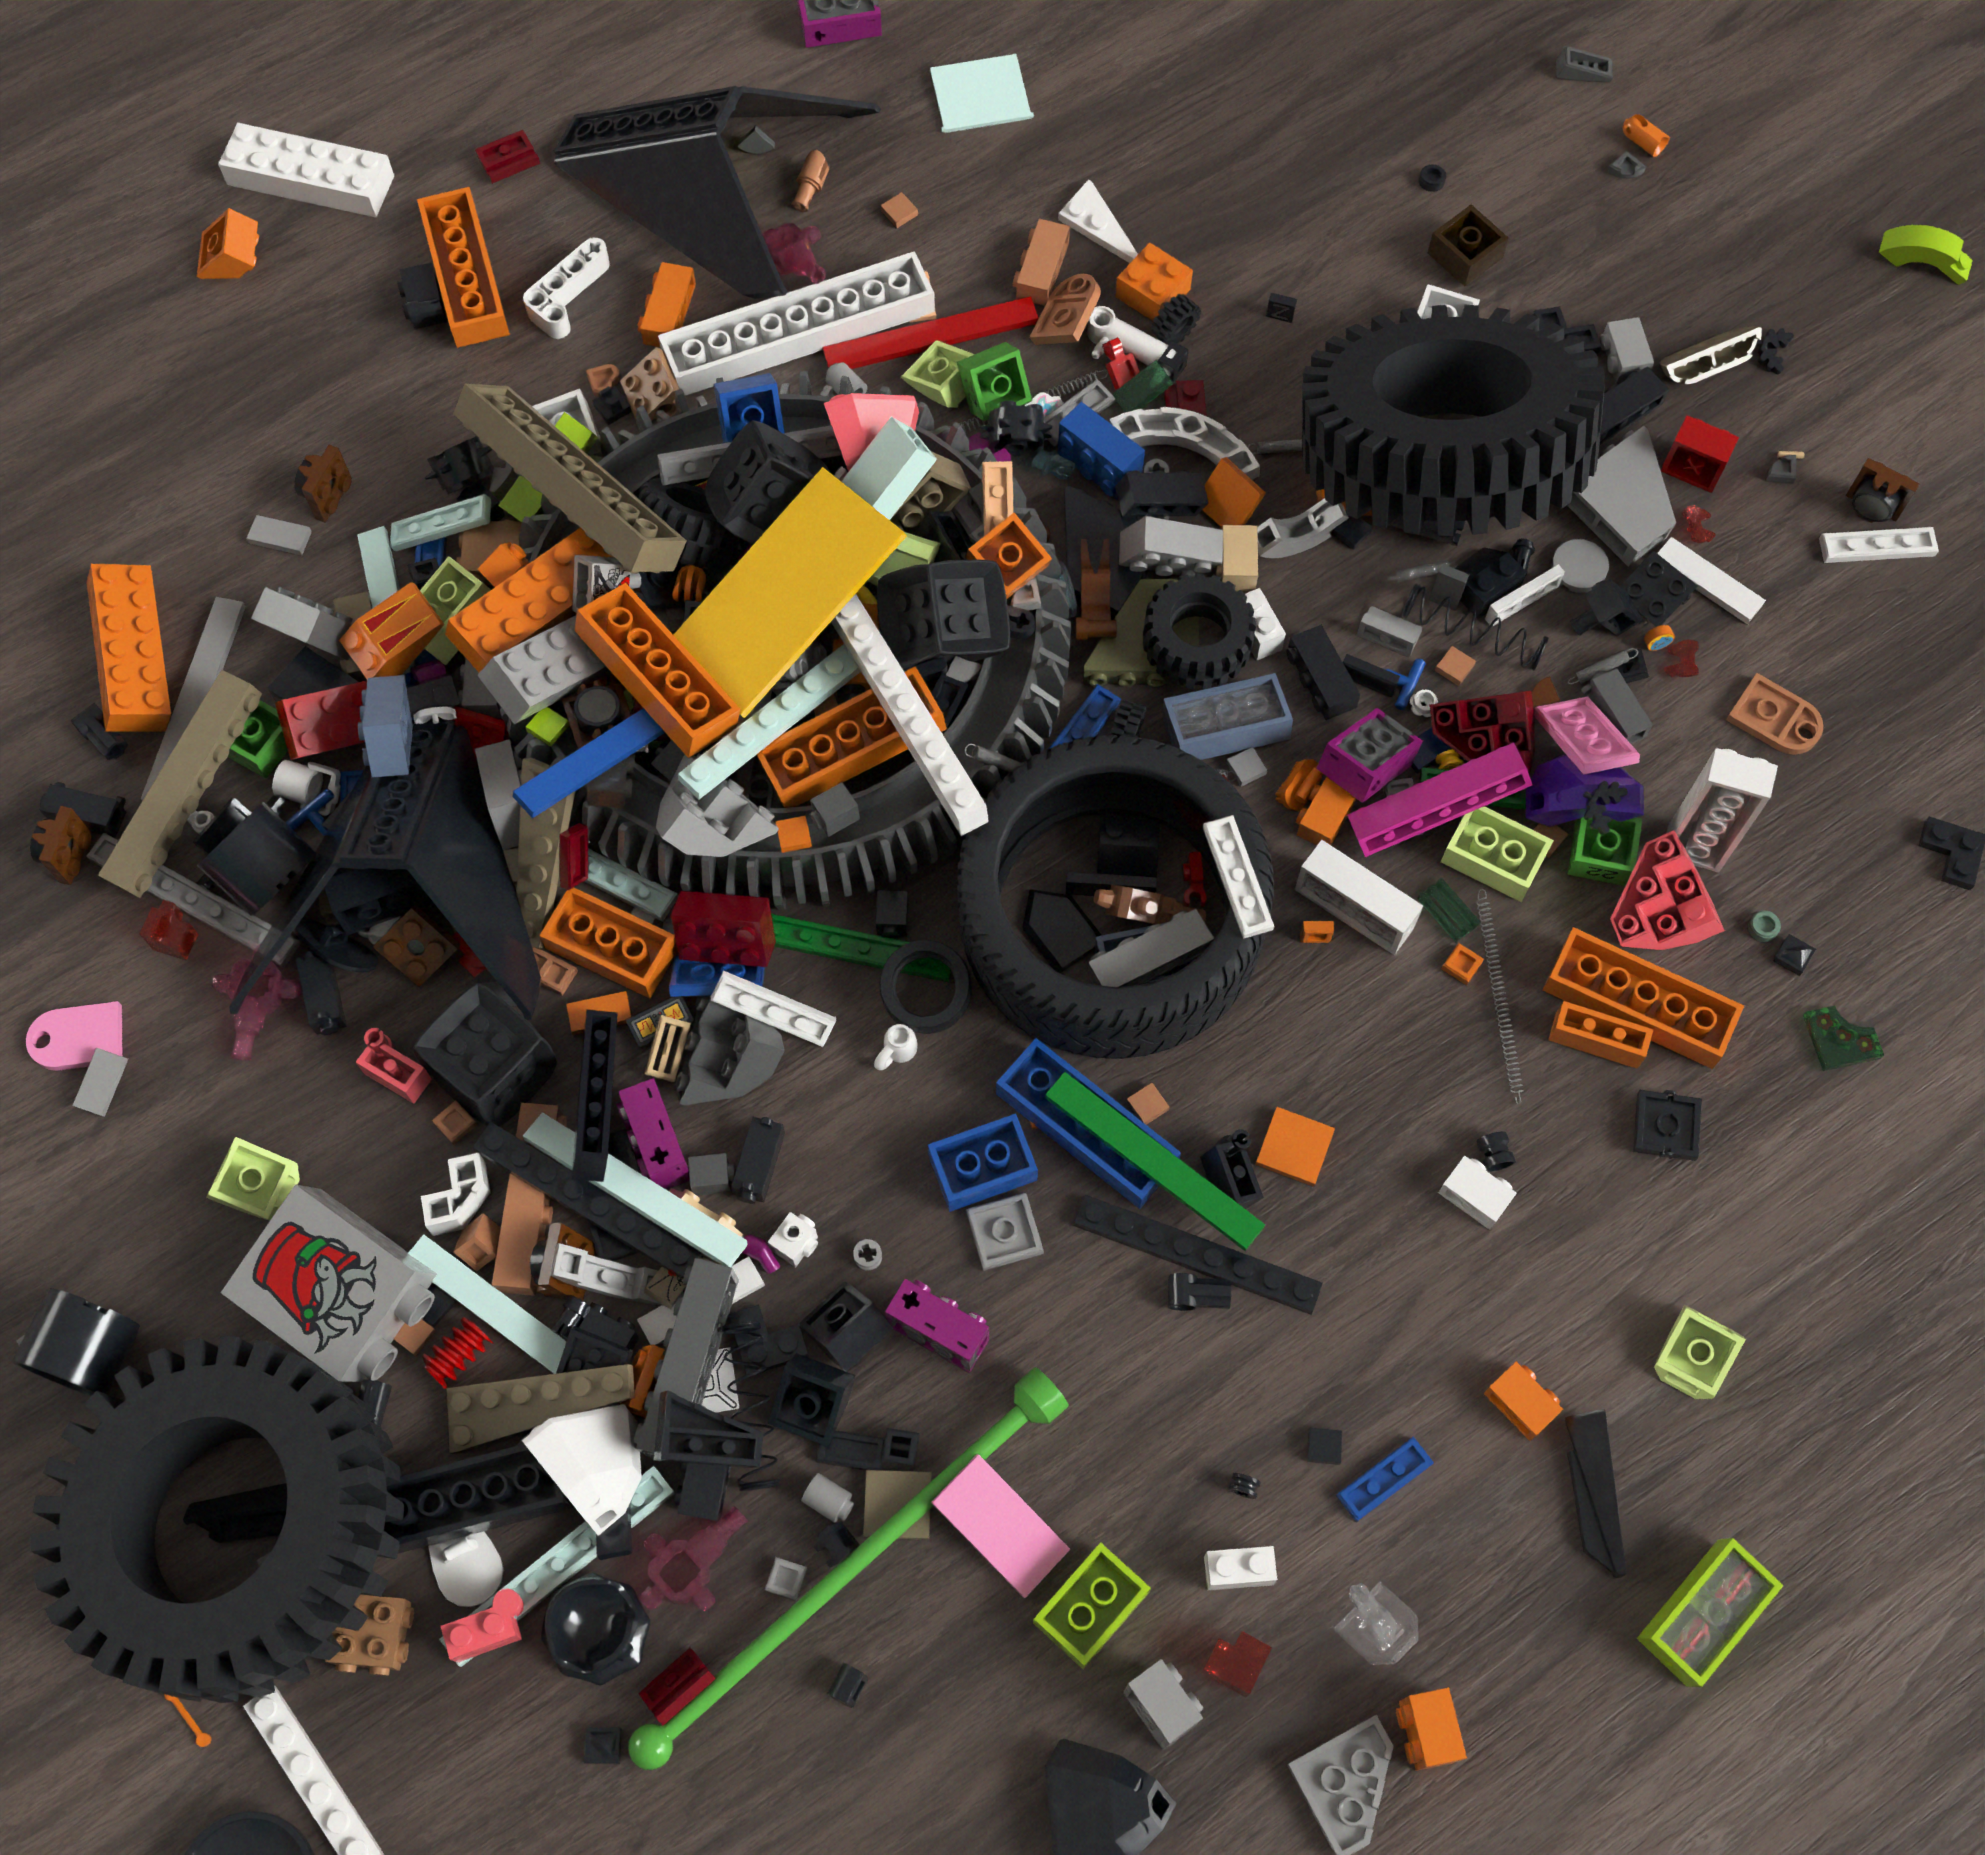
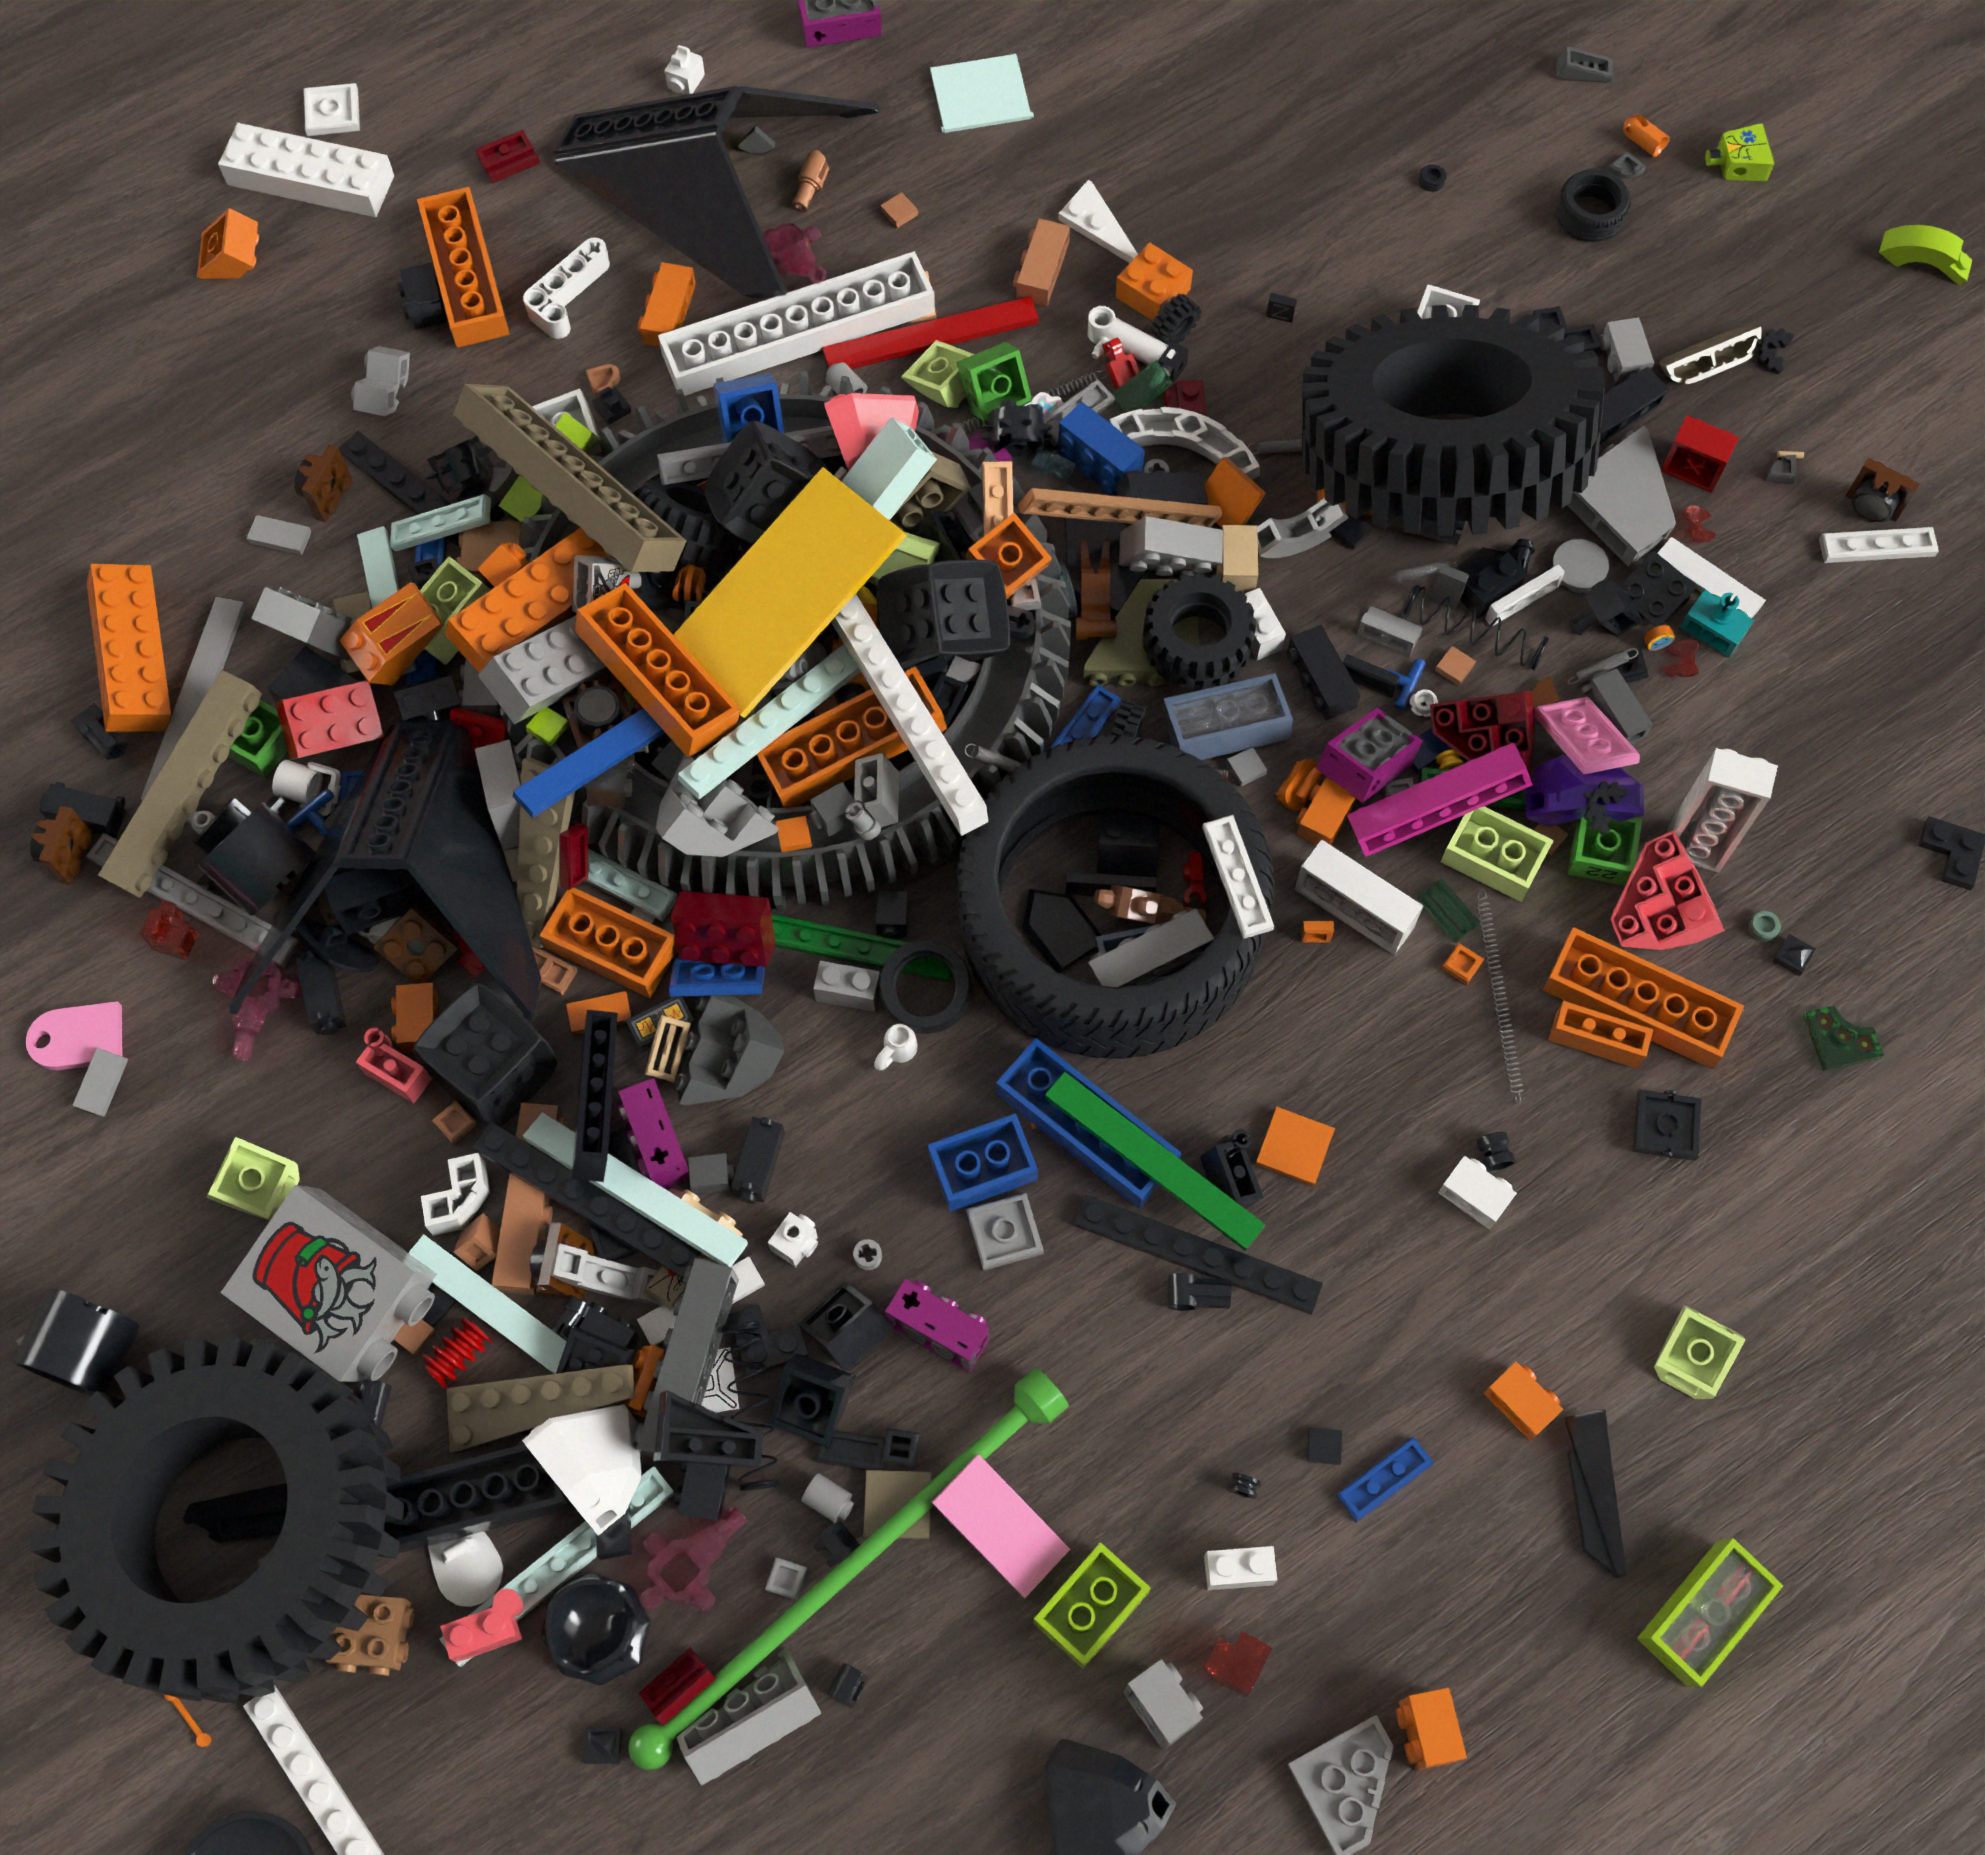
(331, 109): none -> white tile
(385, 374): none -> light grey brick
(386, 726): sand blue brick -> none
(393, 477): none -> black plate
(415, 1010): none -> orange brick
(425, 715): white piece -> none
(428, 670): magenta tile -> none
(651, 385): medium nougat plate -> none
(684, 71): none -> white brick
(749, 1720): none -> light grey wedge
(759, 1250): magenta arm -> none
(773, 1008): white tile -> none
(847, 986): none -> light grey brick
(874, 796): none -> light grey hinge
(1067, 311): nougat tile -> none
(1114, 508): none -> medium nougat tile
(1148, 1104): nougat tile -> none
(1378, 1625): clear piece -> none
(1468, 245): dark brown brick -> none
(1599, 185): none -> black tyre
(1717, 622): none -> teal brick
(1743, 154): none -> lime torso
(1775, 716): nougat tile -> none

